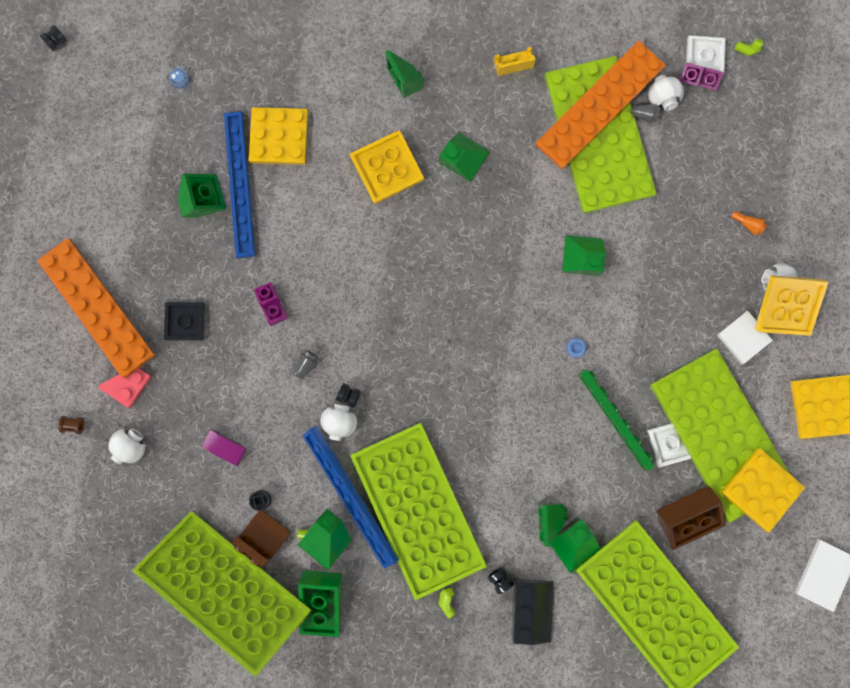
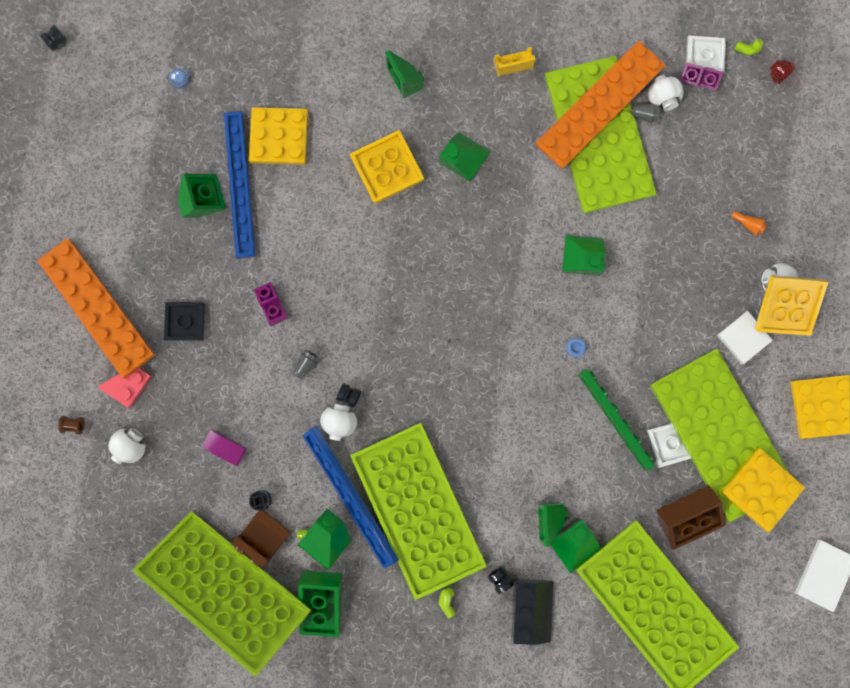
(781, 70): none -> clear red cone

